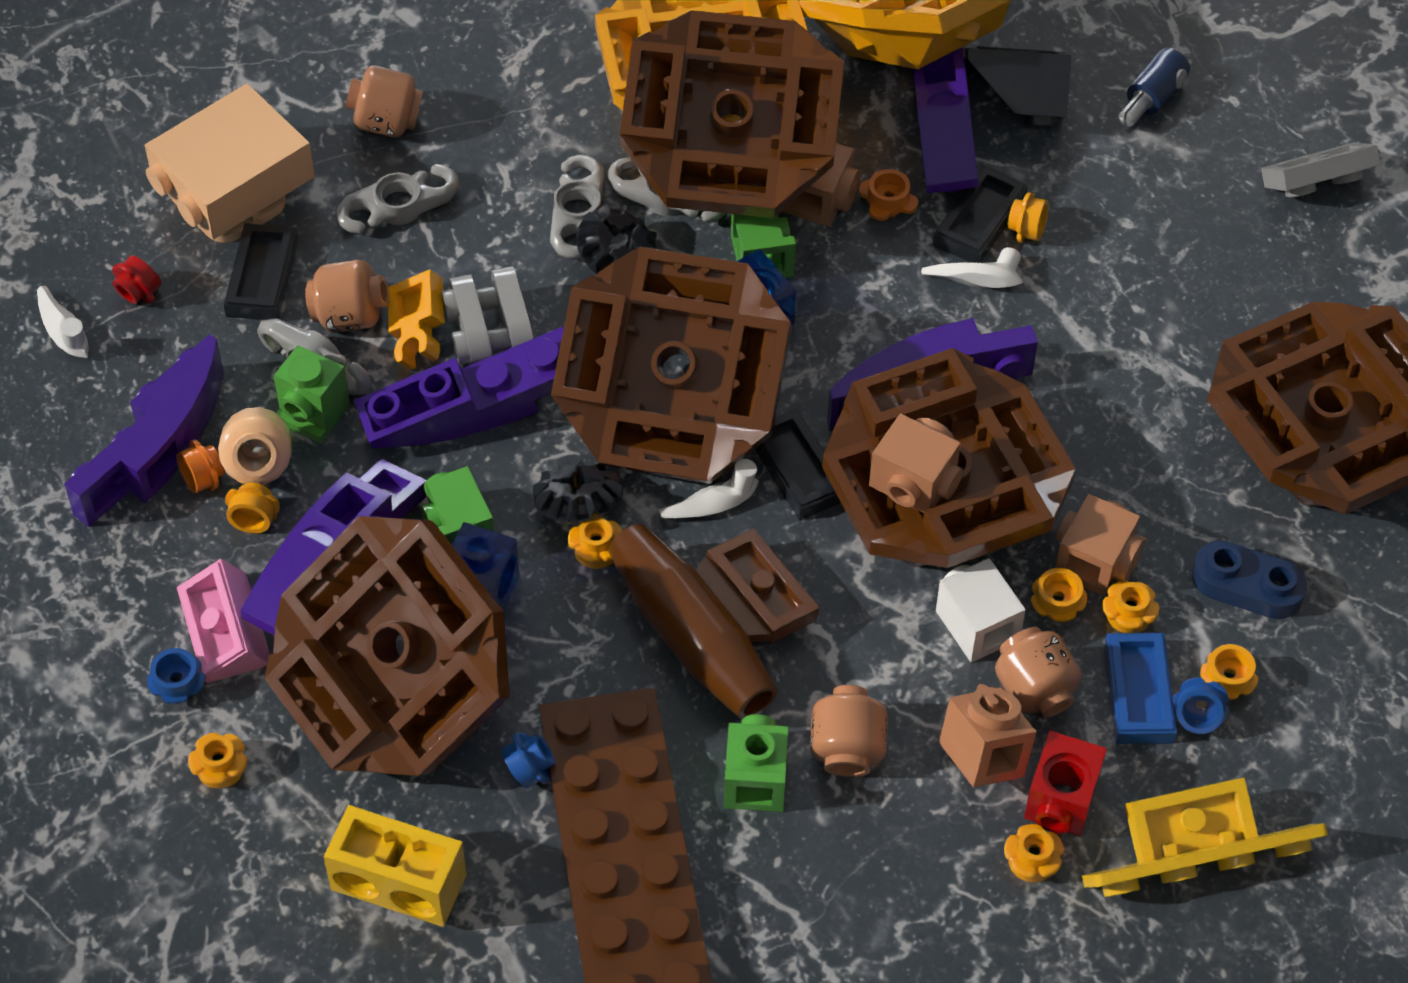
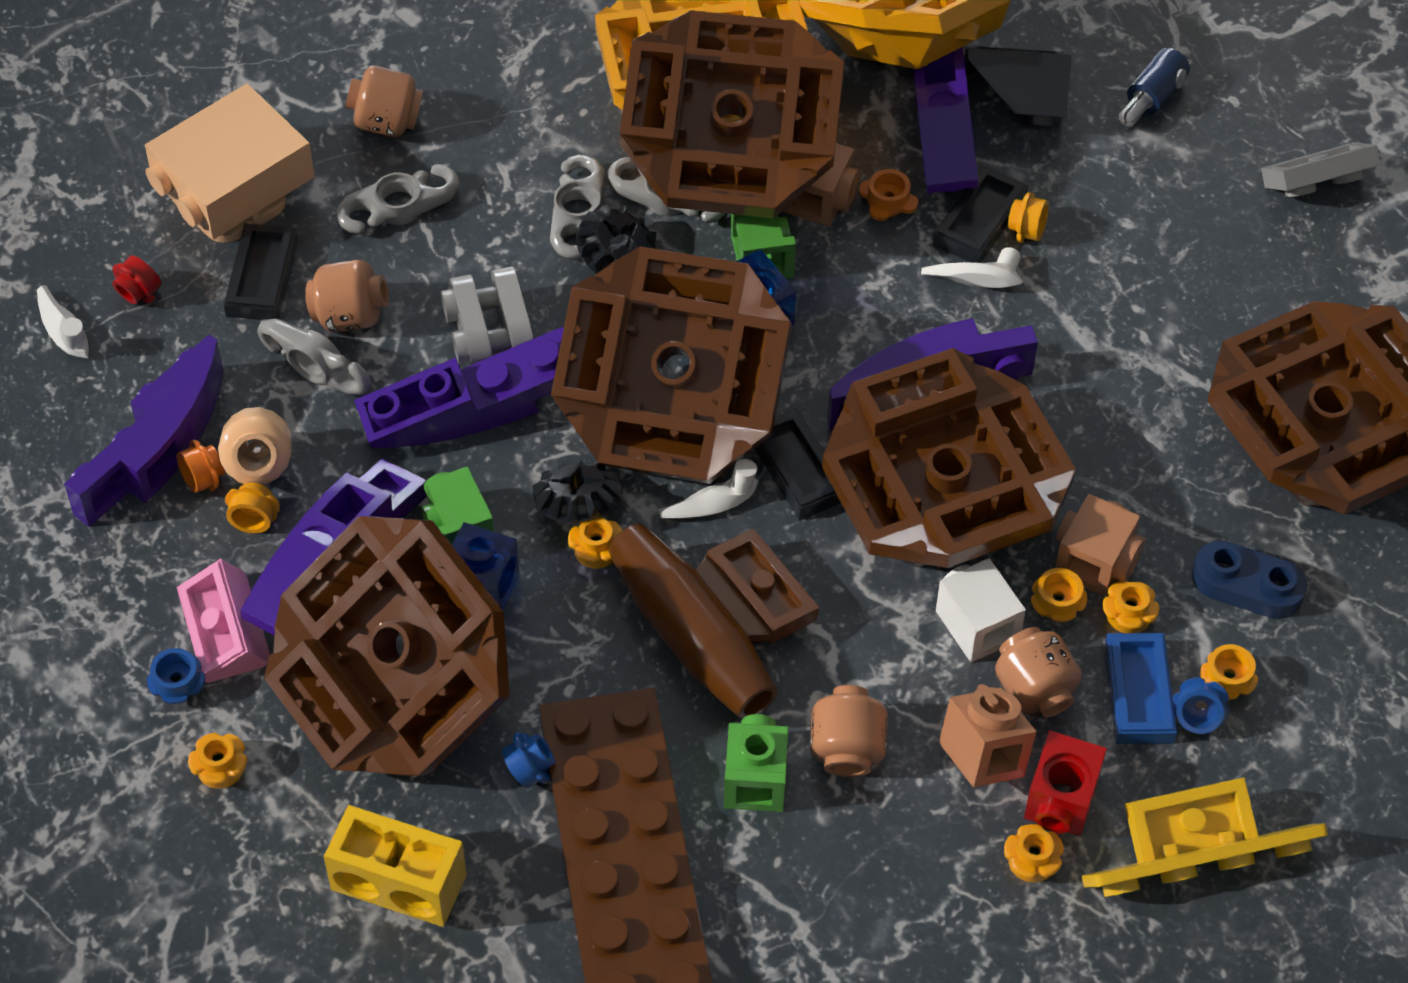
(311, 393): bright green brick -> none
(413, 312): light orange plate -> none
(916, 463): nougat brick -> none

